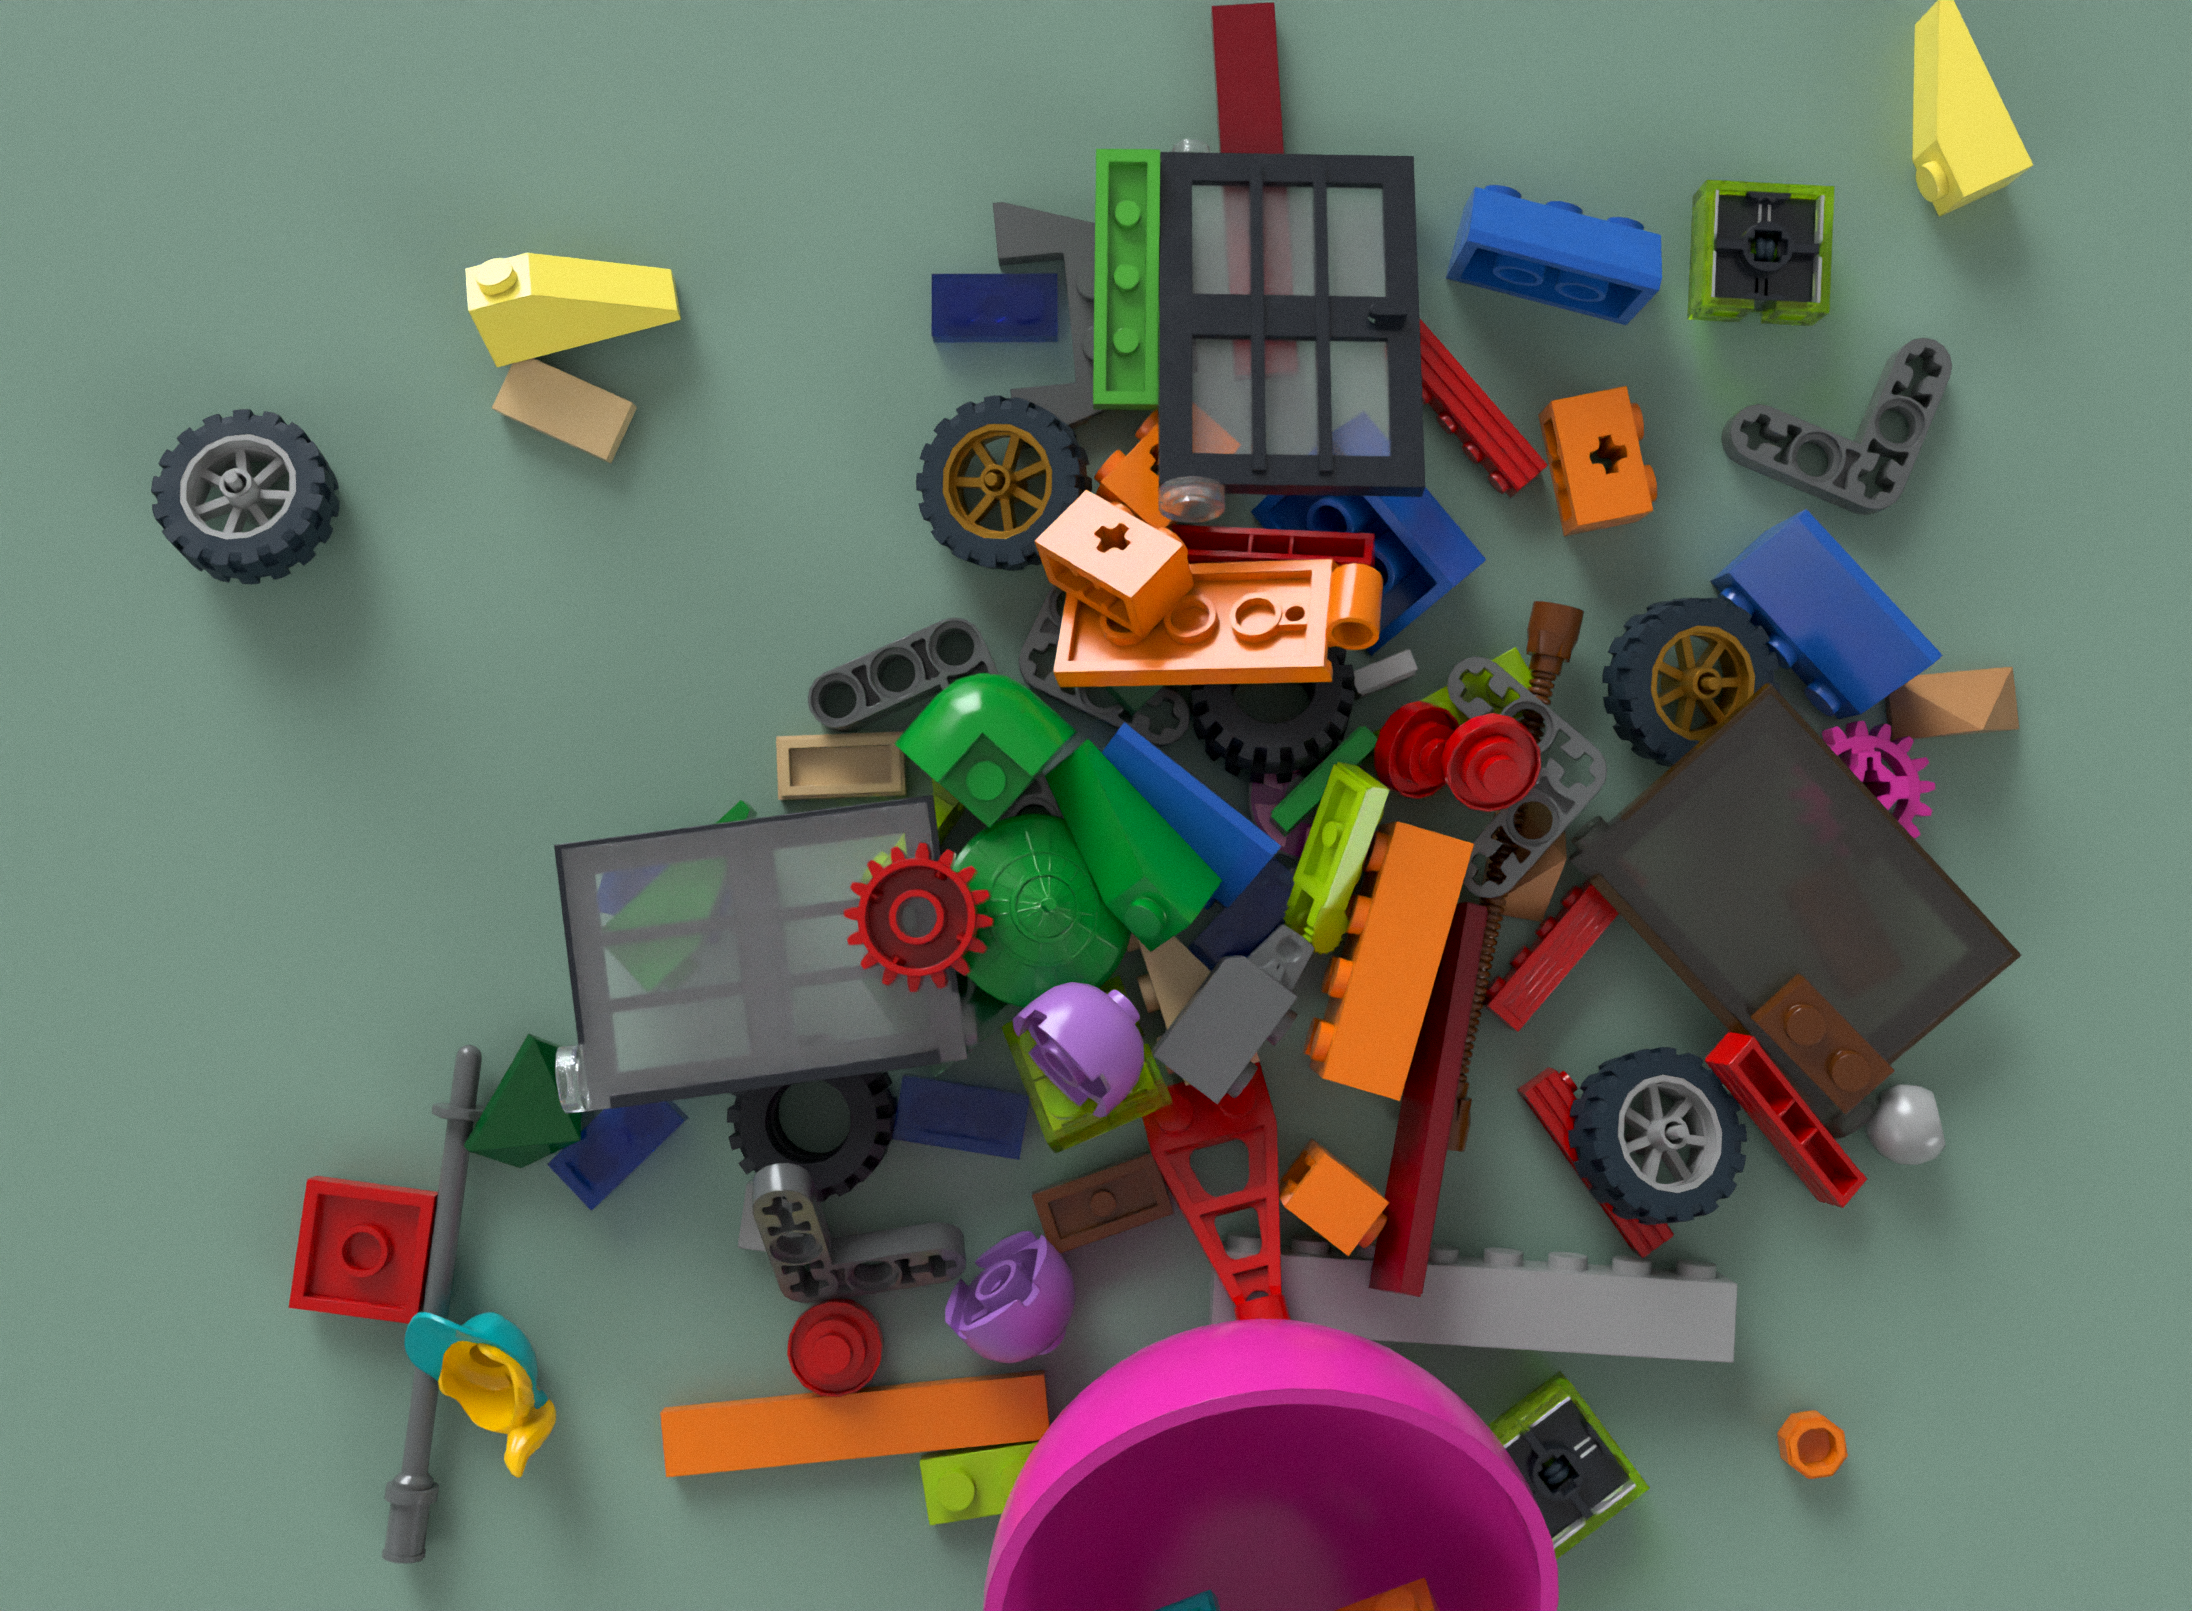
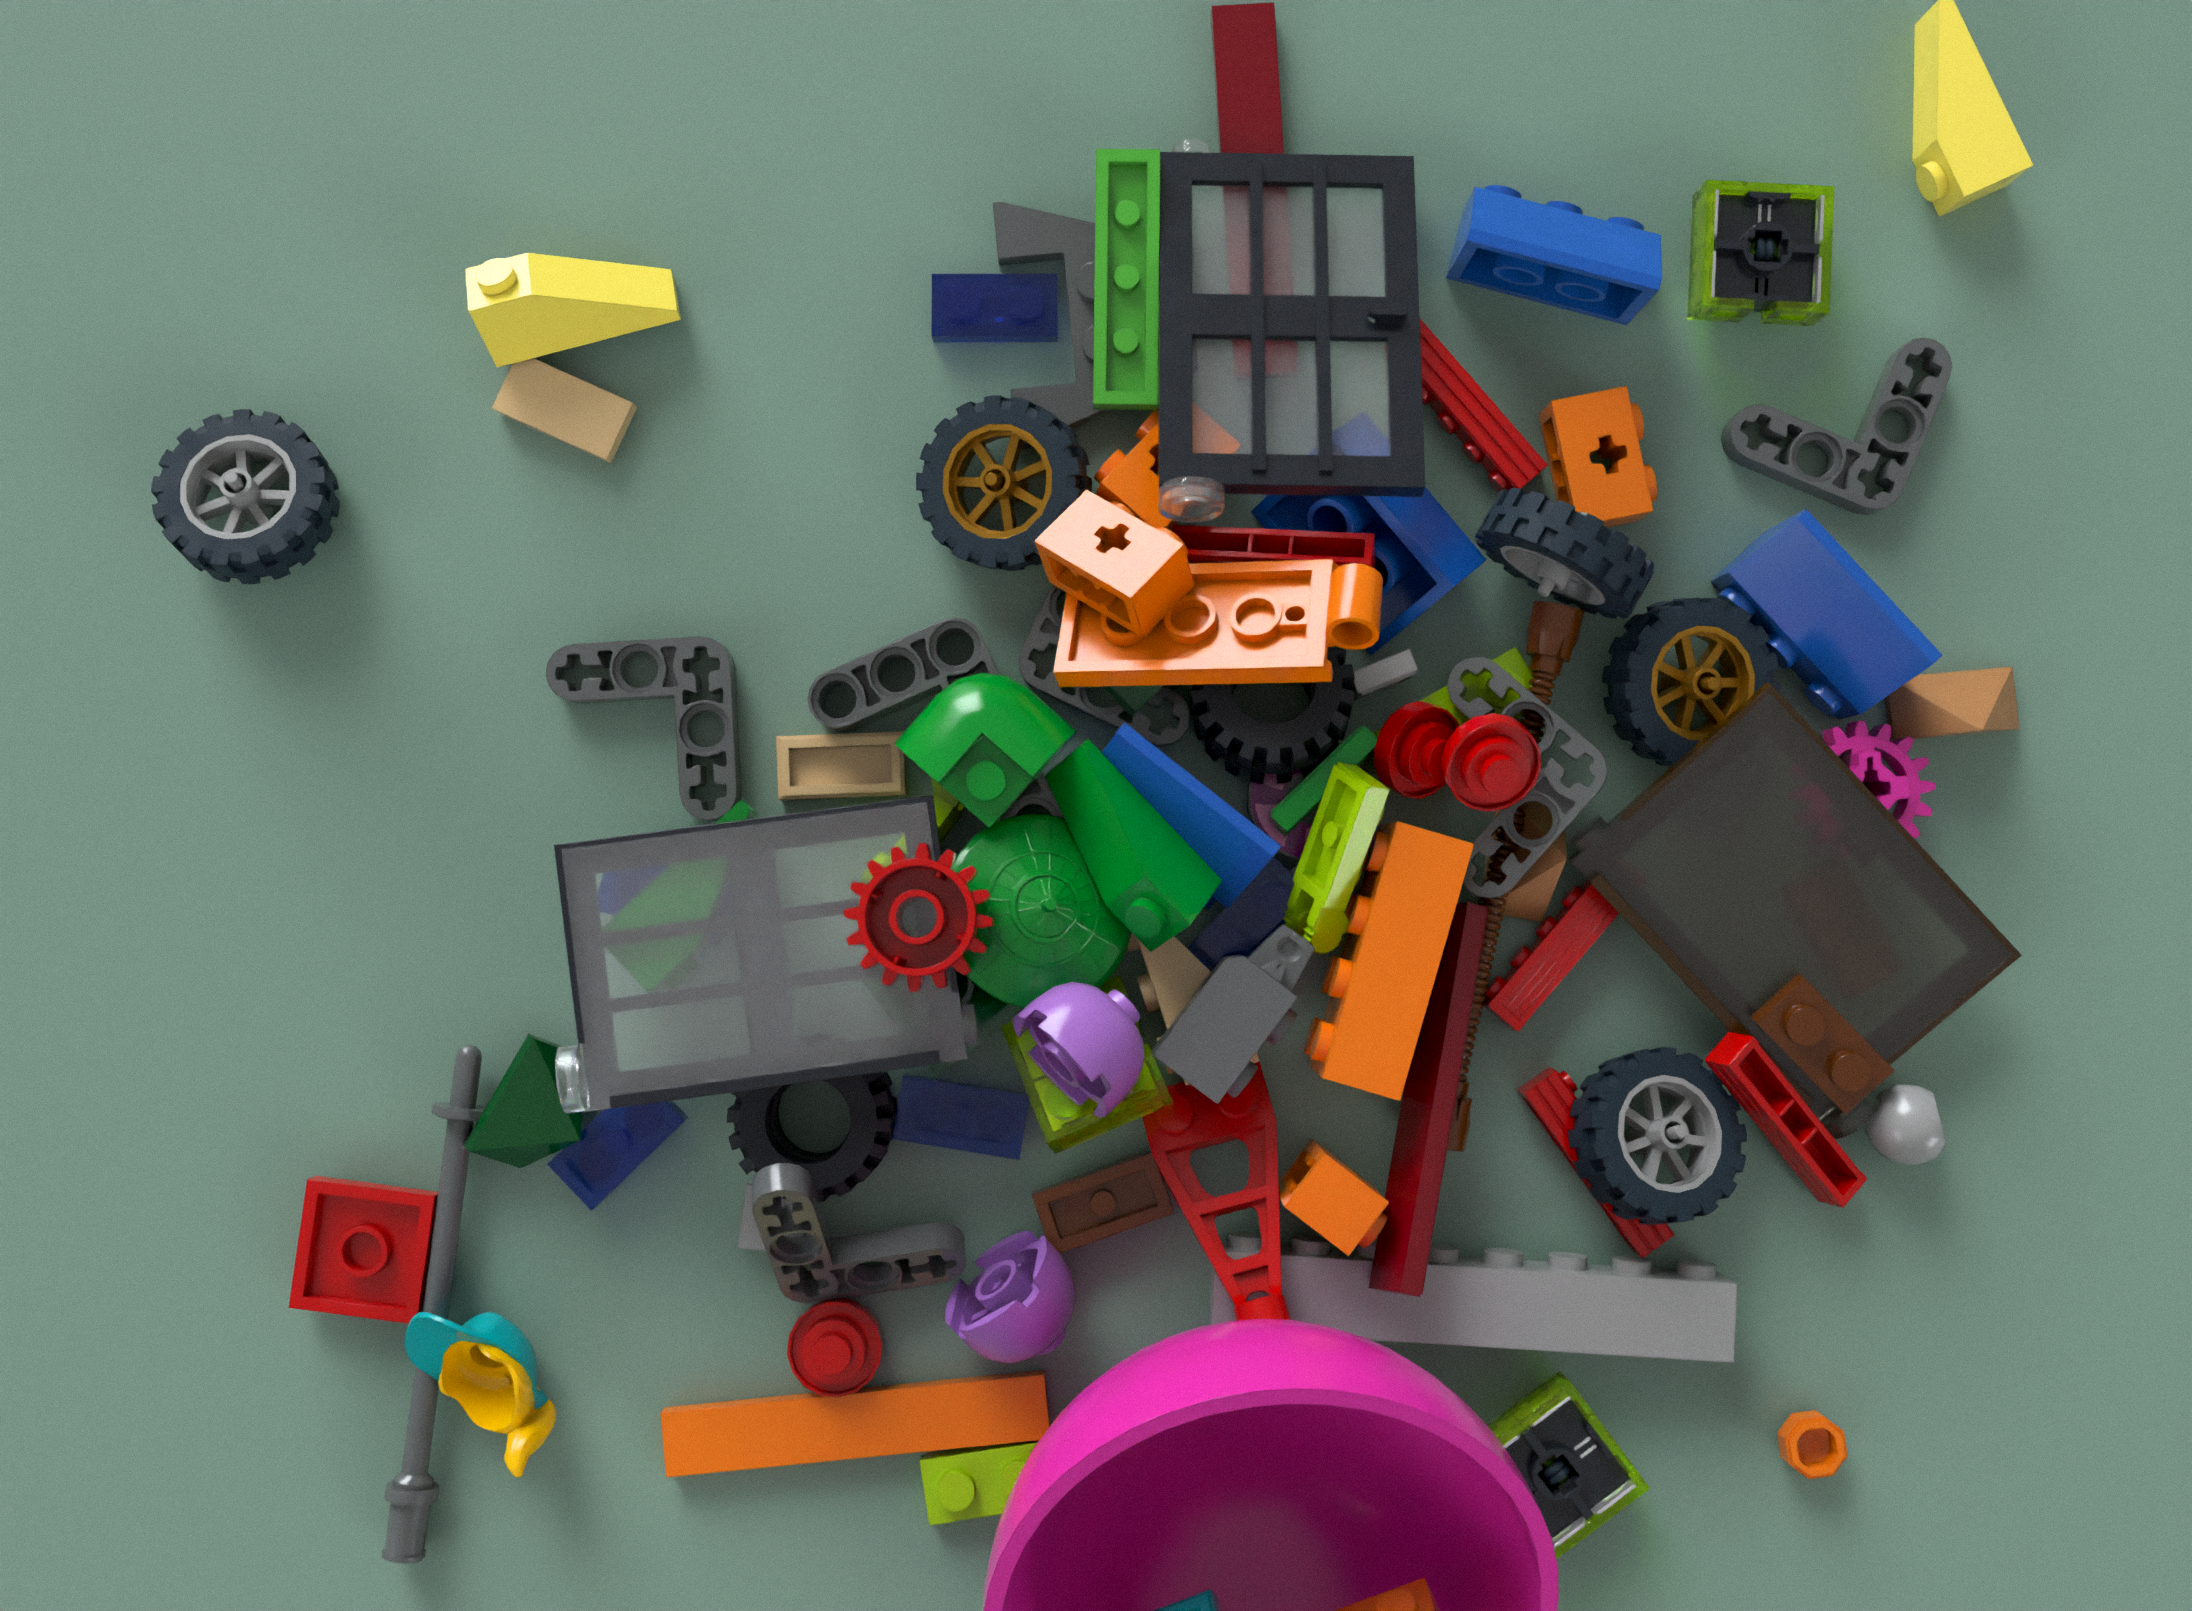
(674, 682): none -> dark grey beam
(1565, 553): none -> black wheel

